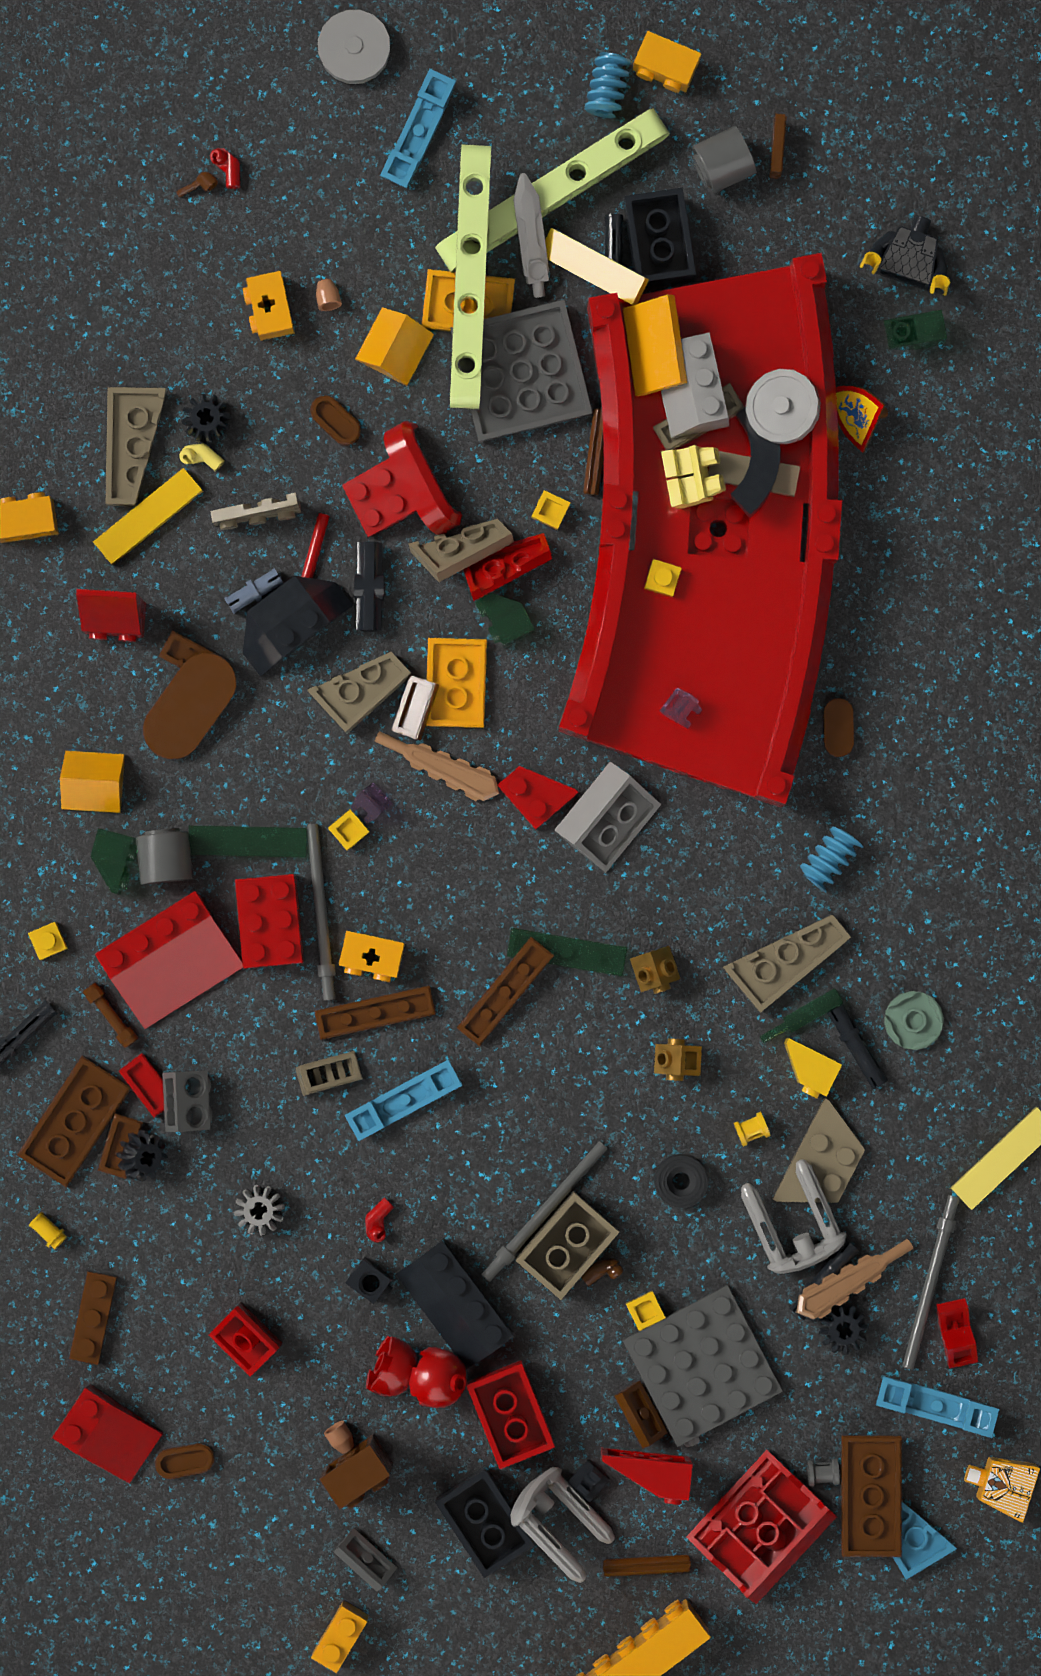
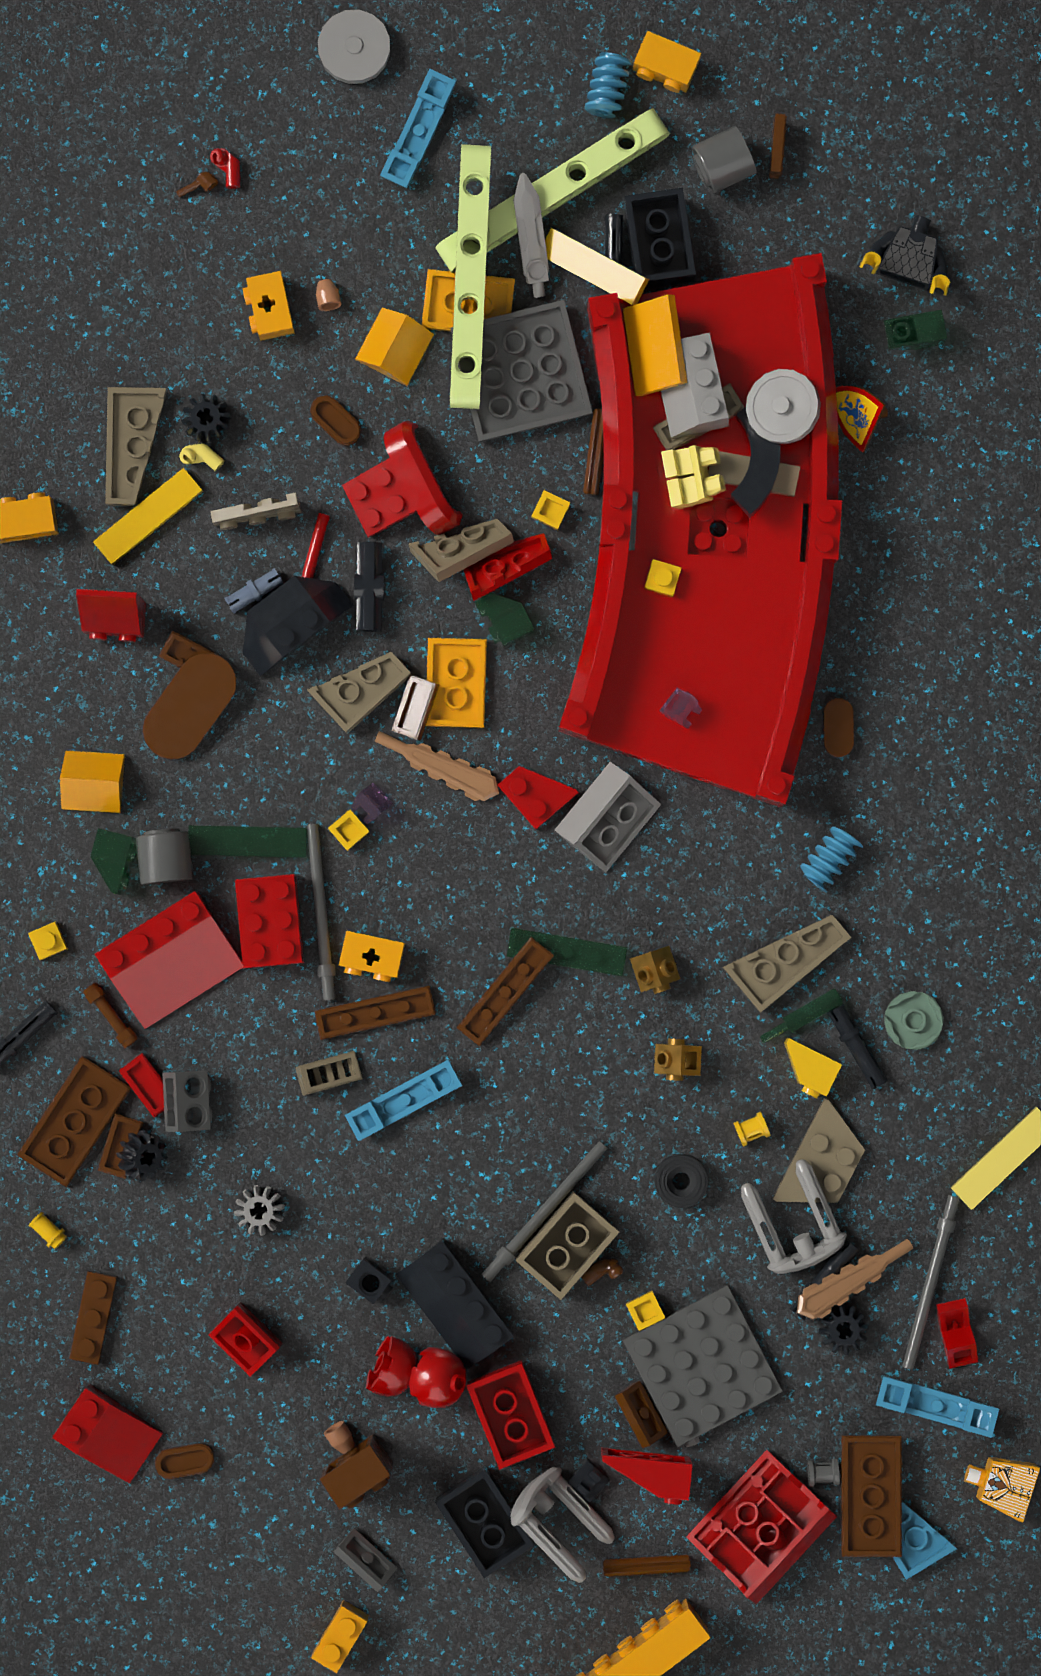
(375, 1220): red arm -> none

